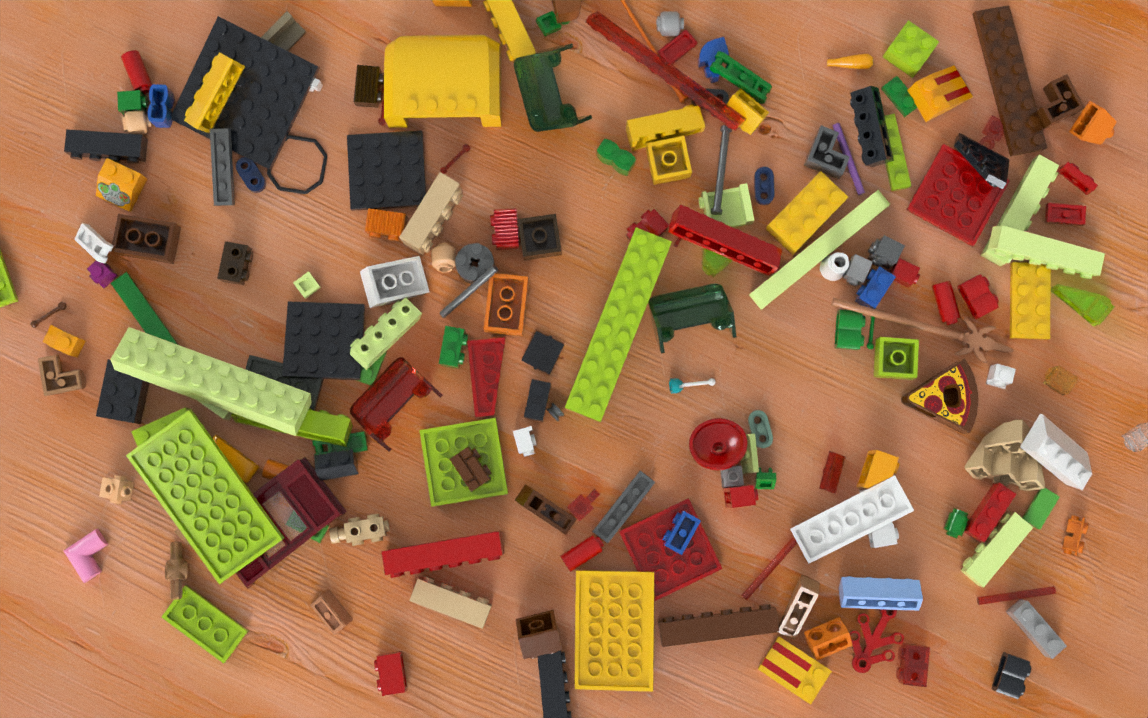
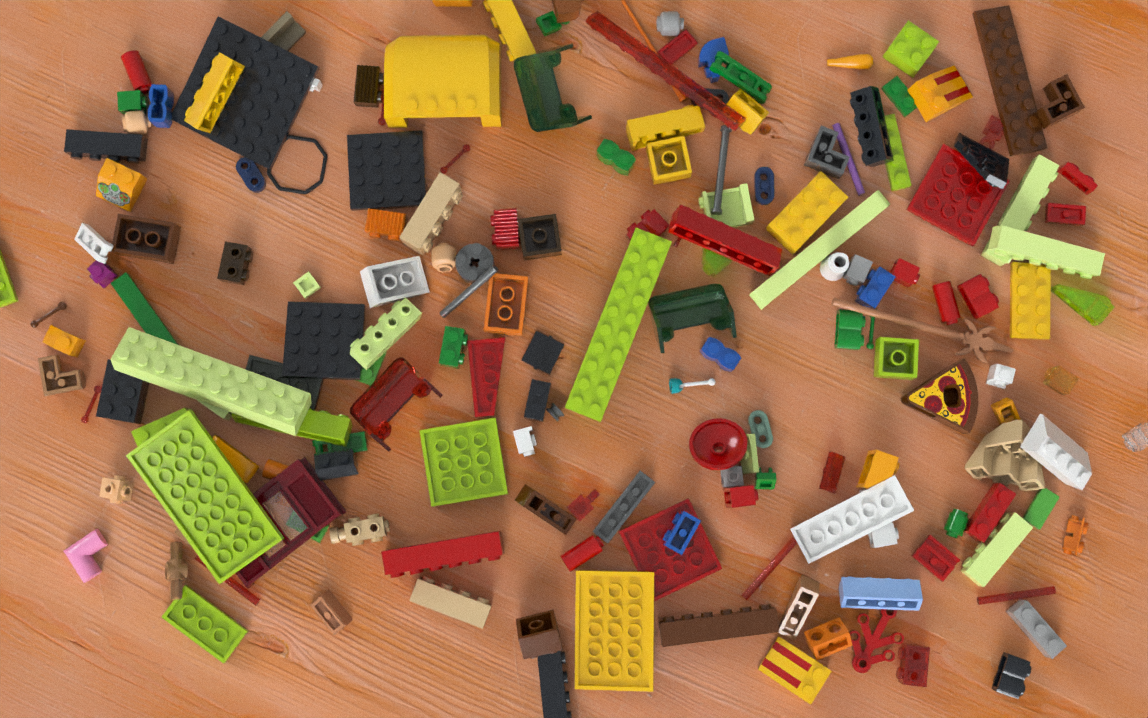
(85, 419): none -> clear red hinge
(222, 167): dark grey plate -> none
(236, 586): none -> clear red bar
(391, 673): red brick -> none
(470, 468): reddish brown brick -> none
(724, 357): none -> blue brick
(885, 252): dark grey brick -> none
(935, 558): none -> red plate
(999, 413): none -> light orange slope
(1093, 124): orange torso -> none

